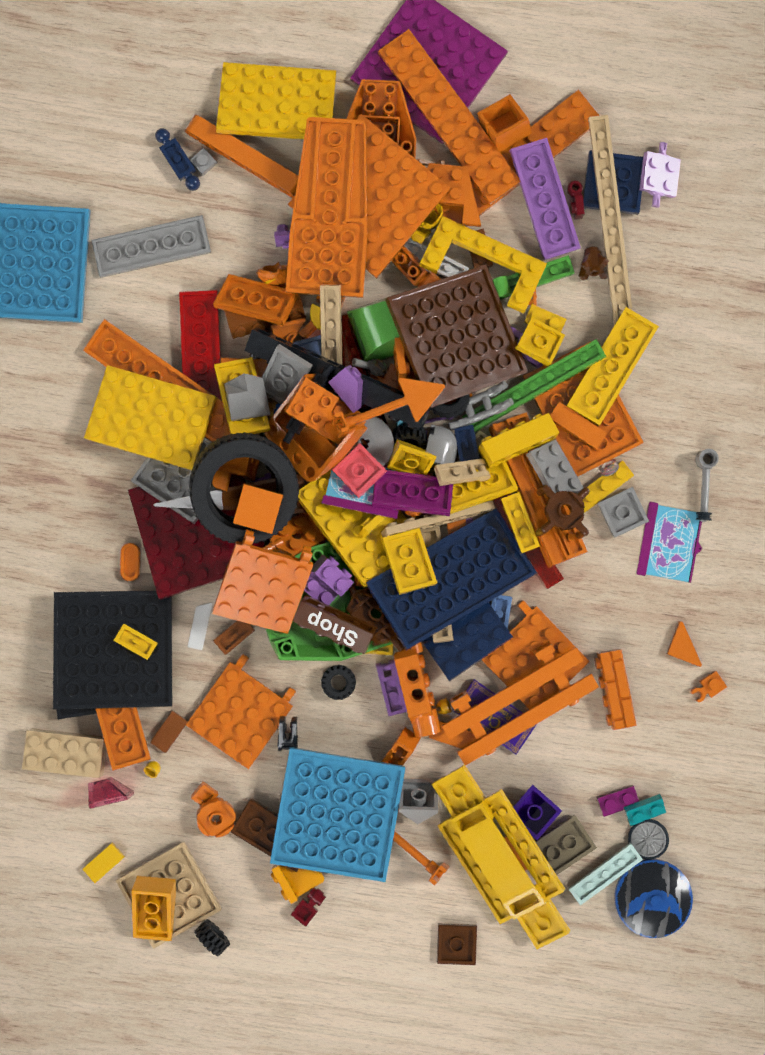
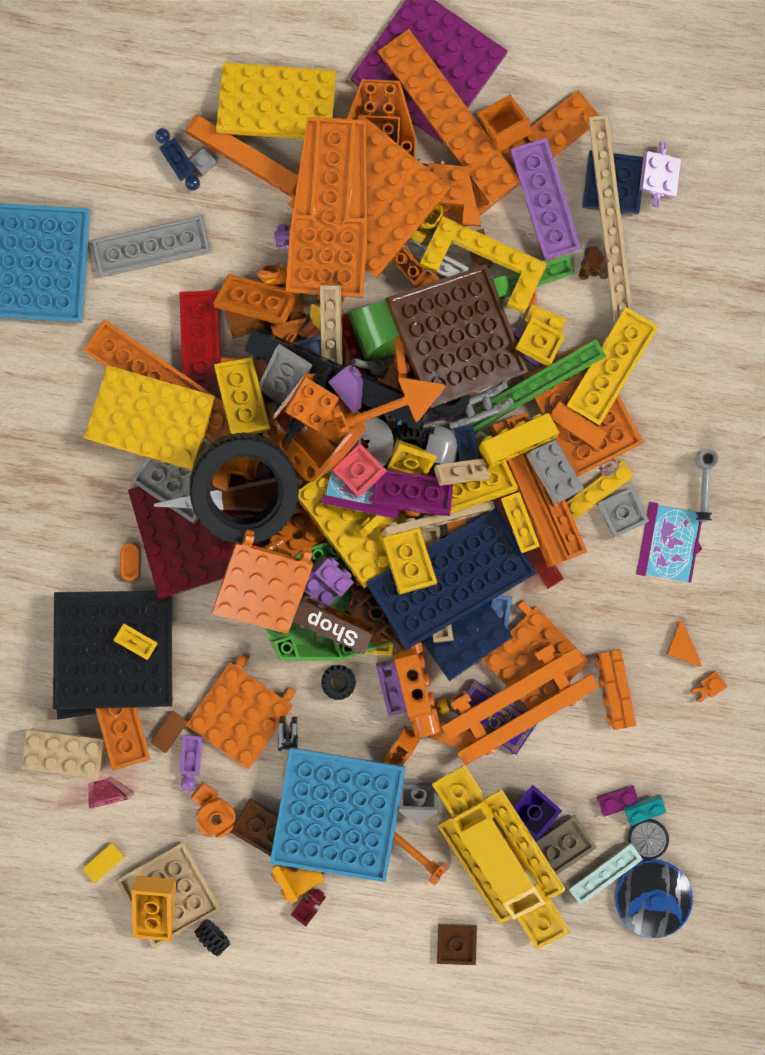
(152, 769): yellow hinge -> none
(190, 760): none -> medium lavender plate
(199, 626): white sticker -> none
(233, 636): dark orange plate -> none
(246, 397): light grey slope -> none
(257, 508): orange tile -> none
(553, 511): reddish brown plate -> none
(577, 205): dark red plate -> none

